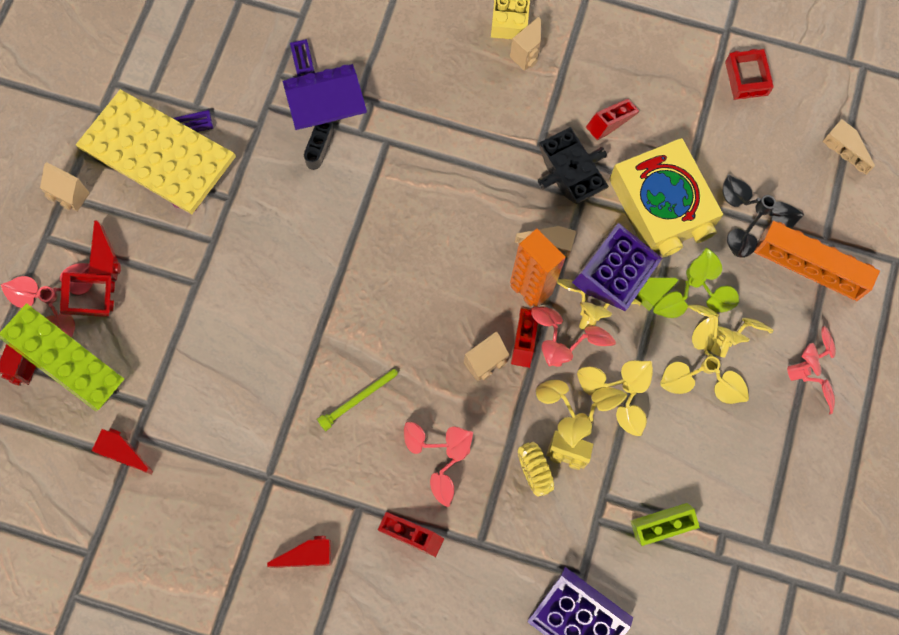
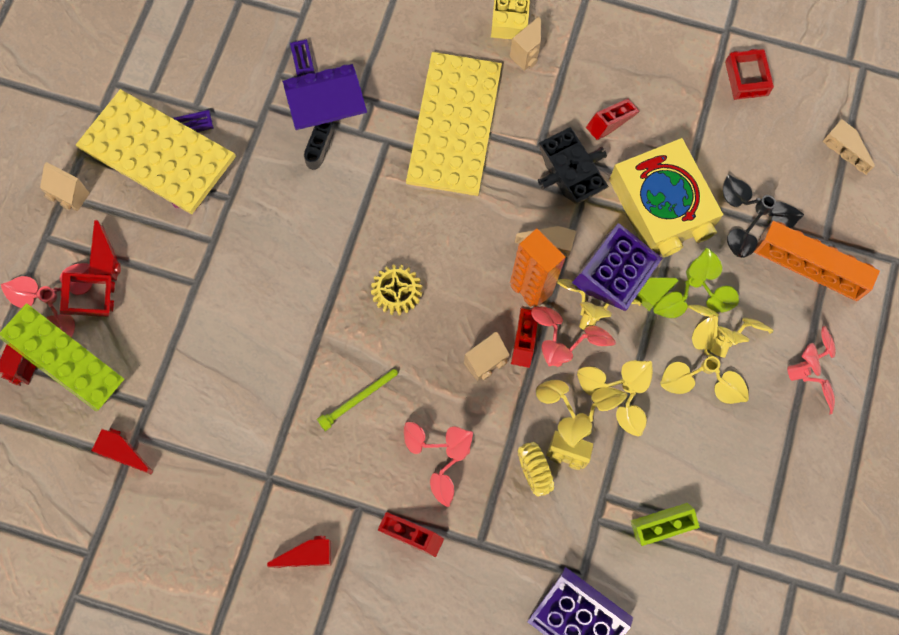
(388, 290): none -> light yellow gear
(454, 124): none -> light yellow plate

